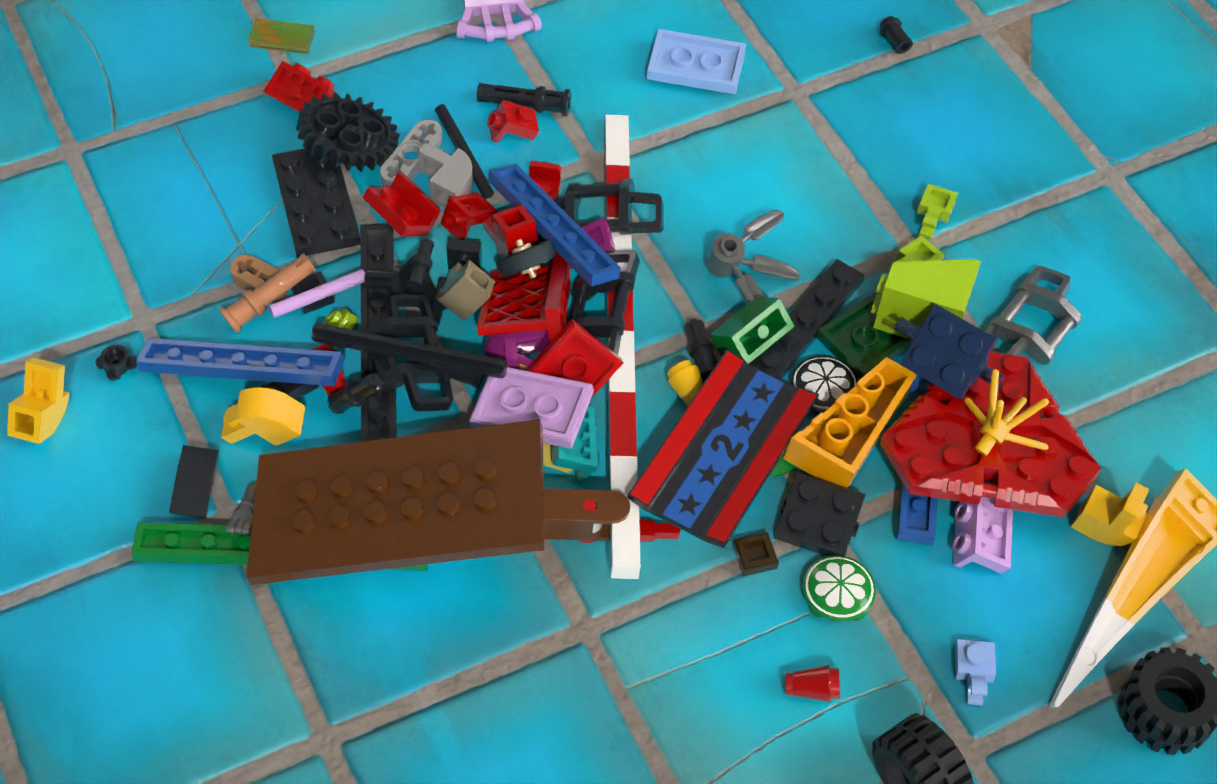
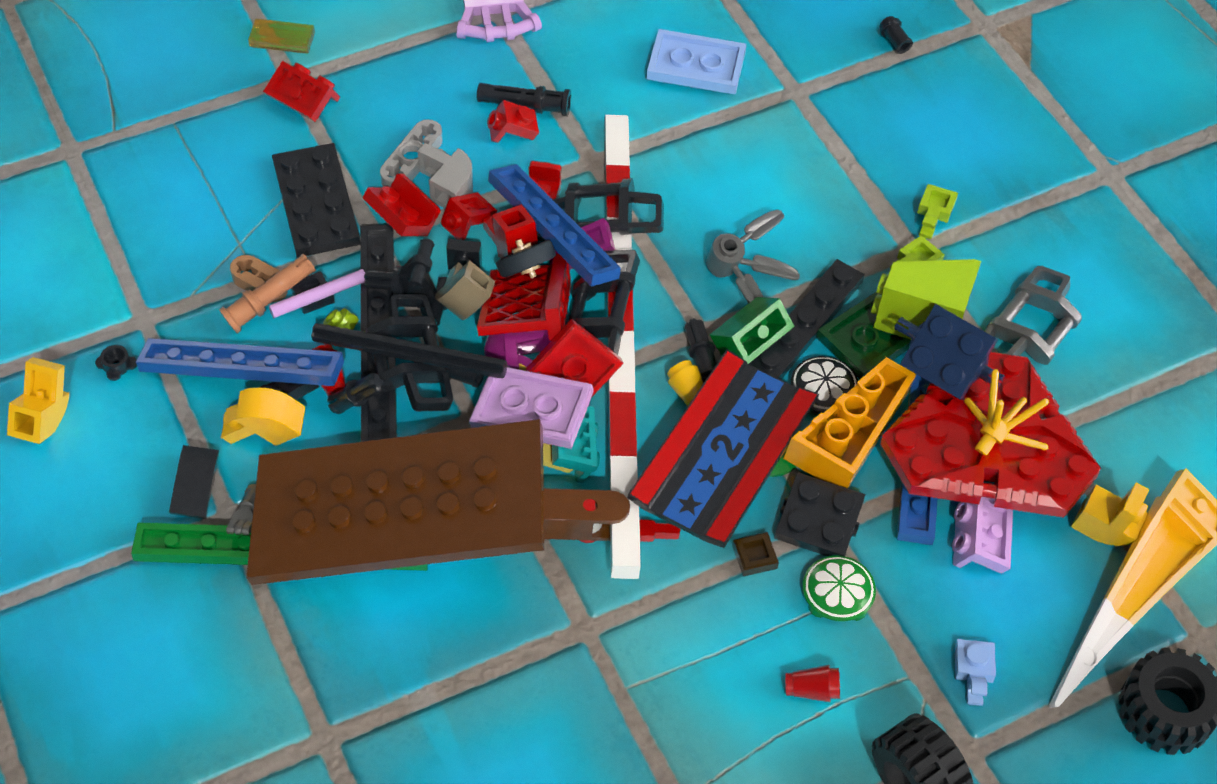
(347, 132): black gear -> none
(459, 142): black bar -> none

